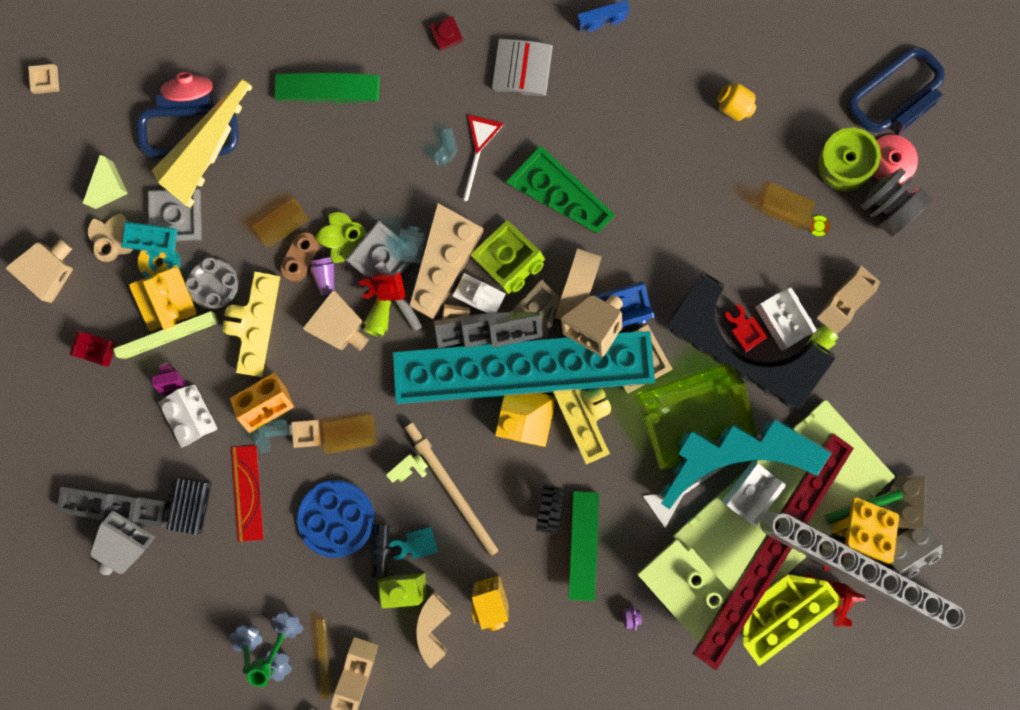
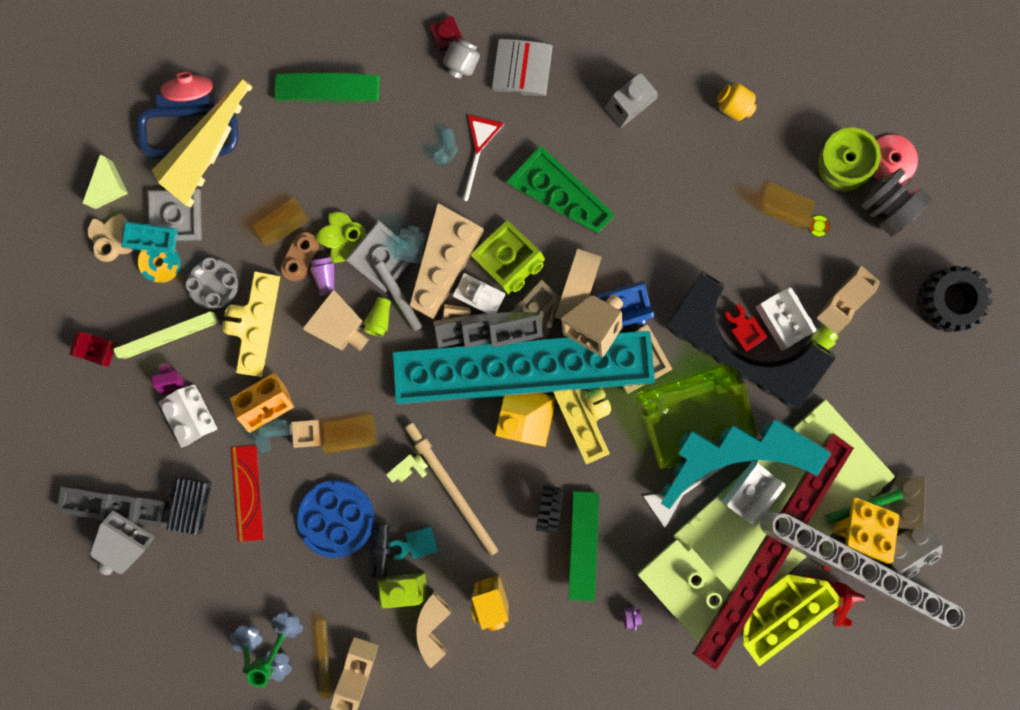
(43, 78): tan plate -> none
(43, 269): tan torso -> none
(163, 299): yellow bracket -> none
(386, 285): red plate -> none
(461, 58): none -> light grey head
(610, 14): blue plate -> none
(631, 99): none -> light grey torso
(911, 109): dark blue bar -> none
(974, 293): none -> black tyre

